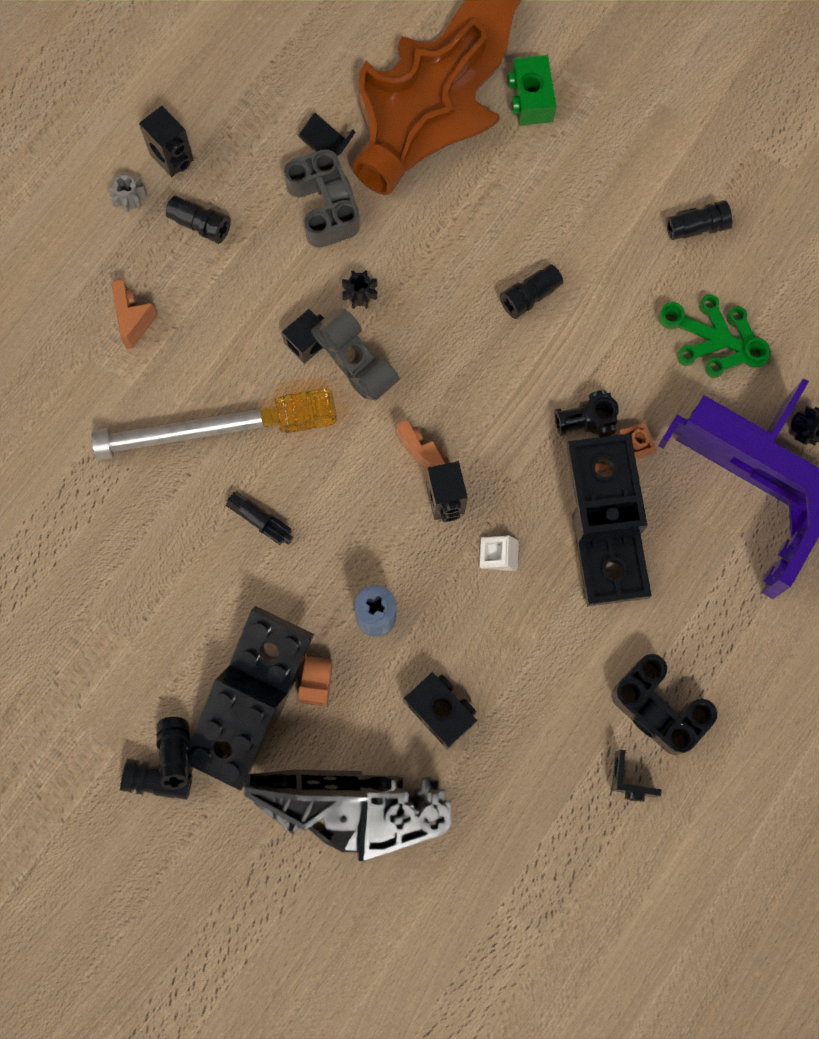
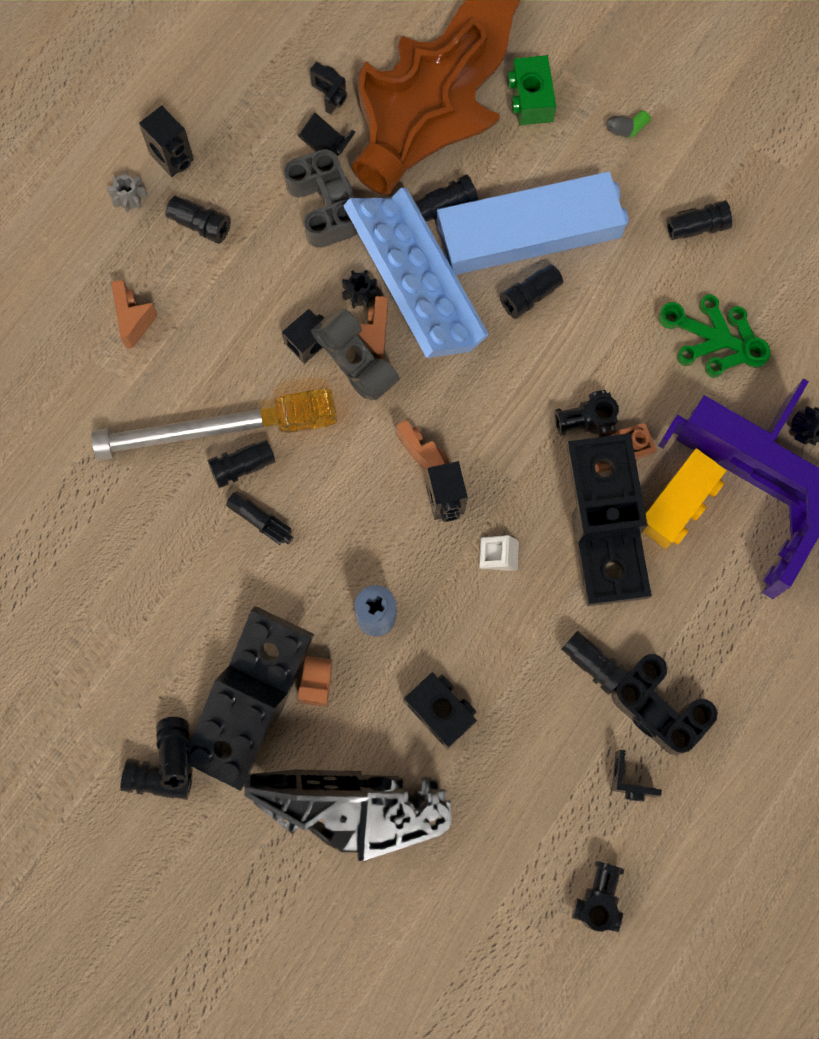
(240, 463): none -> black axle
(330, 83): none -> black bracket
(374, 333): none -> nougat slope
(417, 274): none -> light blue bracket
(455, 194): none -> black axle
(531, 223): none -> light blue brick
(595, 662): none -> black axle
(601, 894): none -> black connector
(626, 126): none -> dark grey arm
(683, 499): none -> yellow brick

